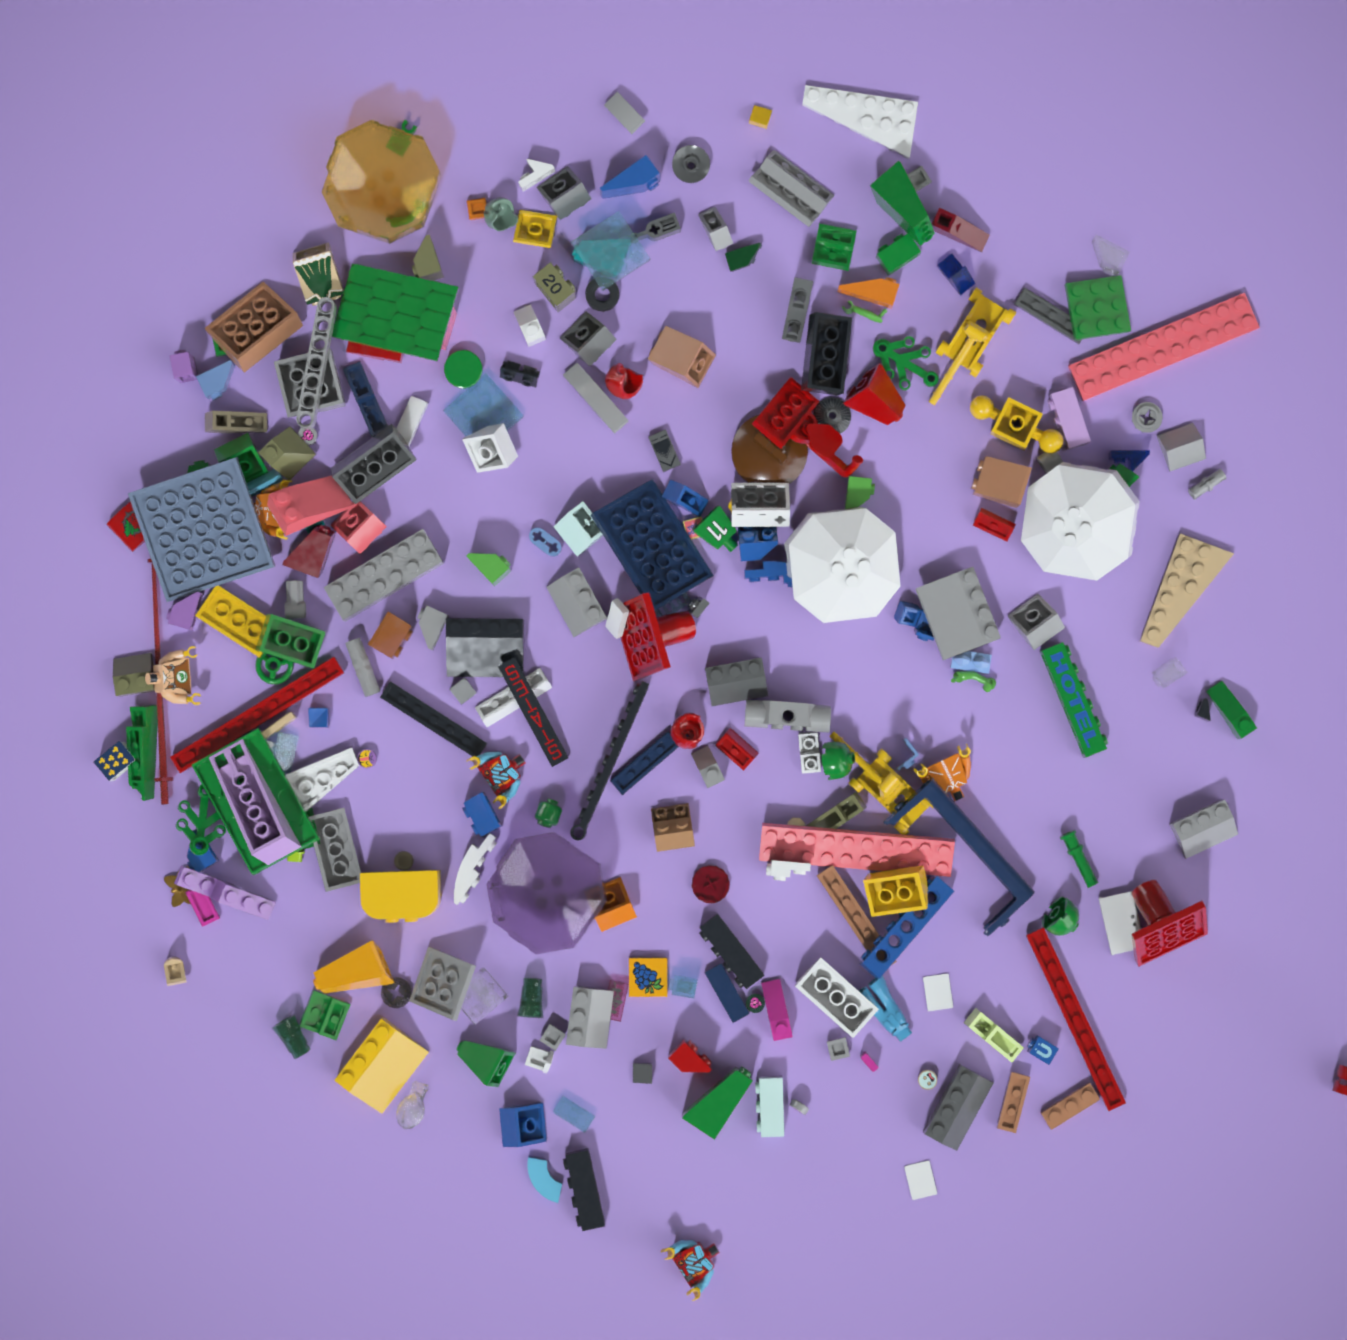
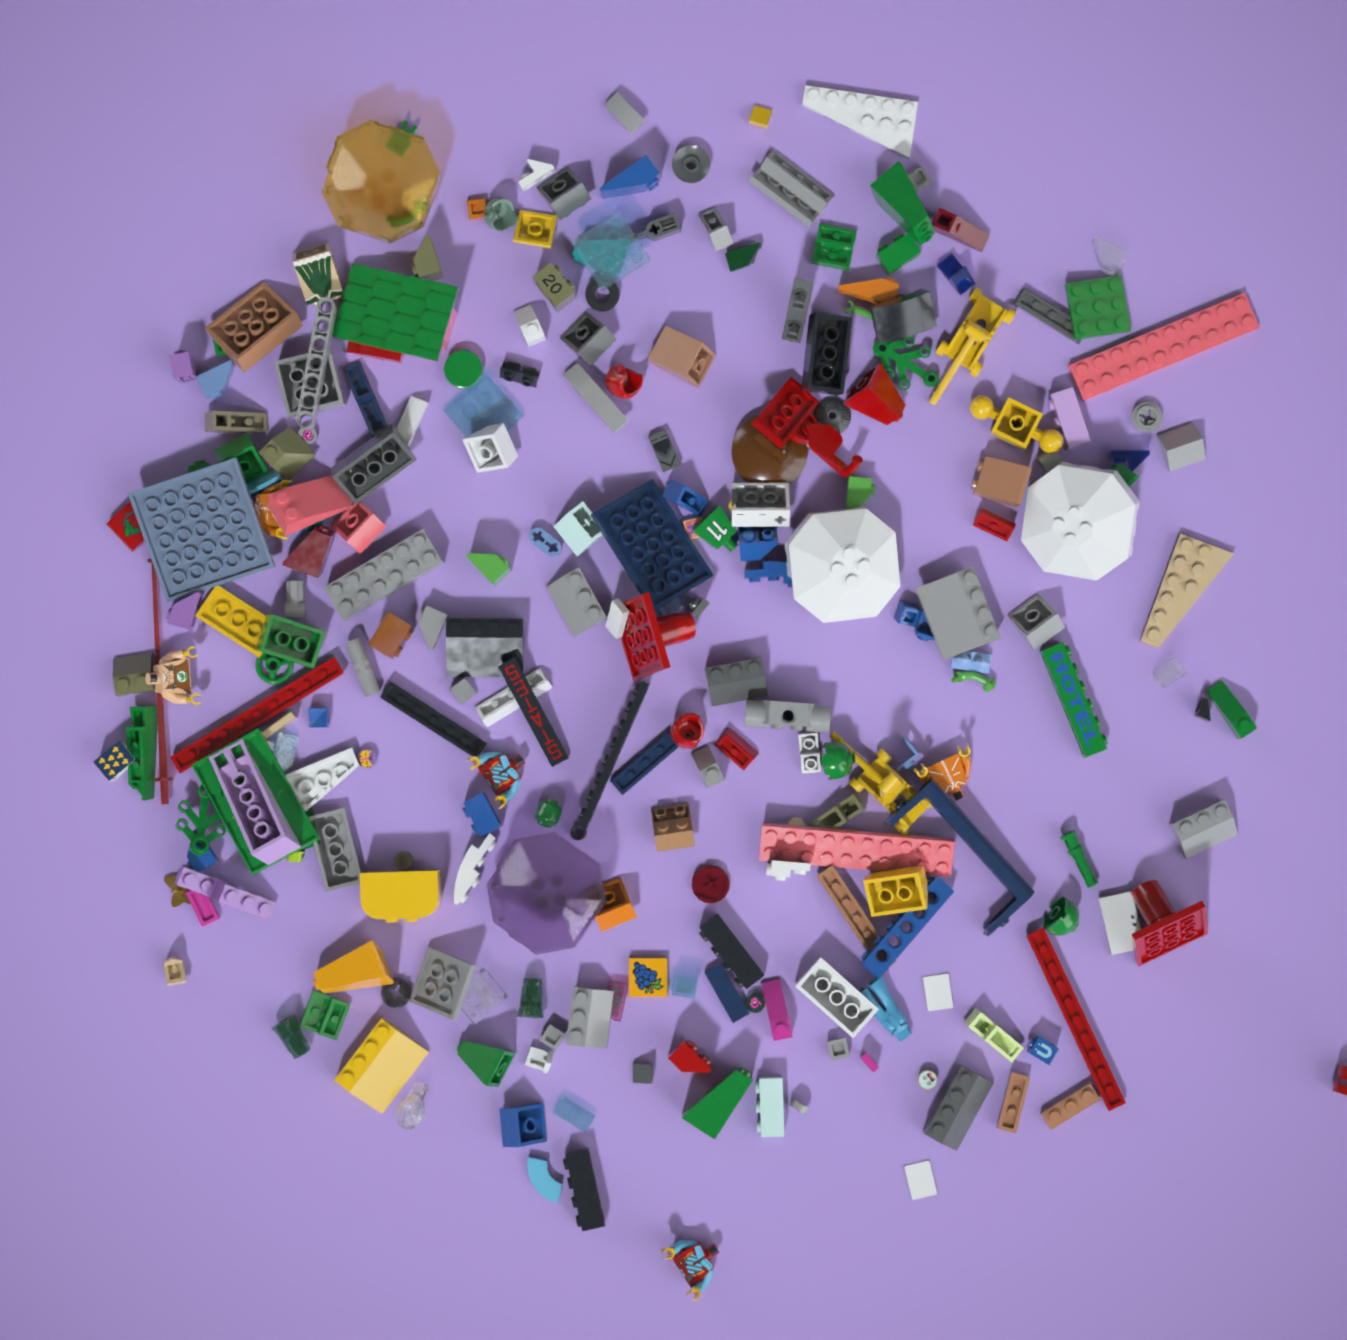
(903, 316): none -> black slope
(1207, 484): light grey pin -> none

